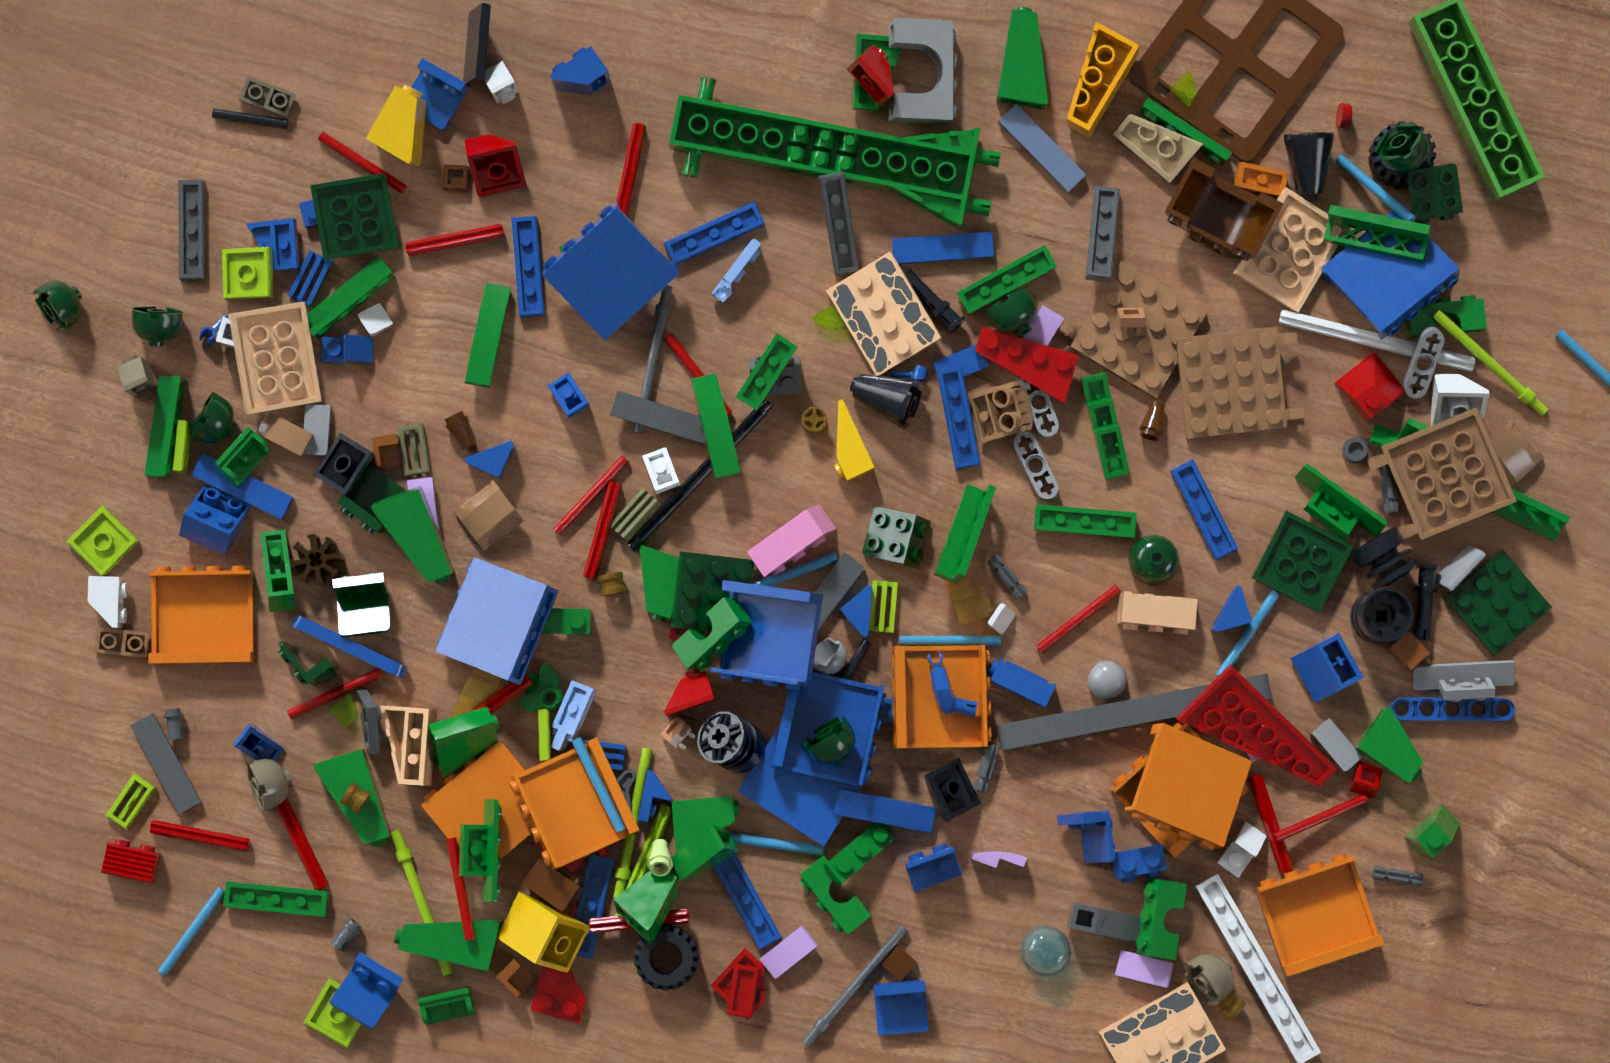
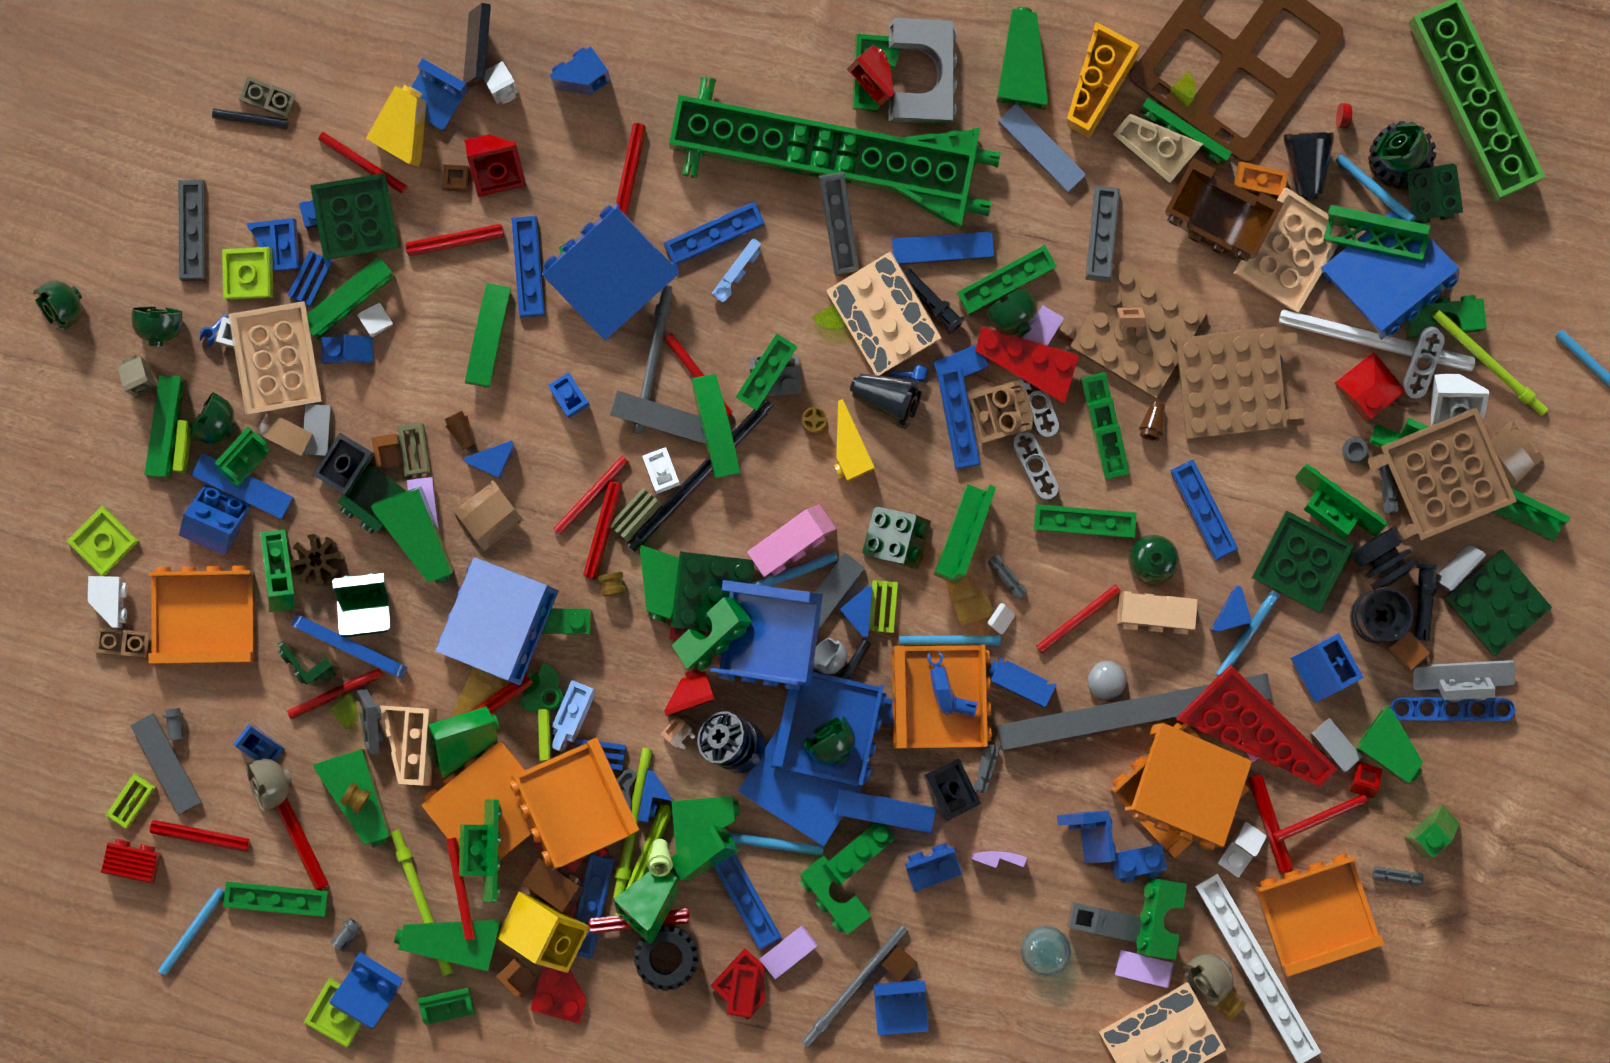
(598, 784): dark azure bar -> none

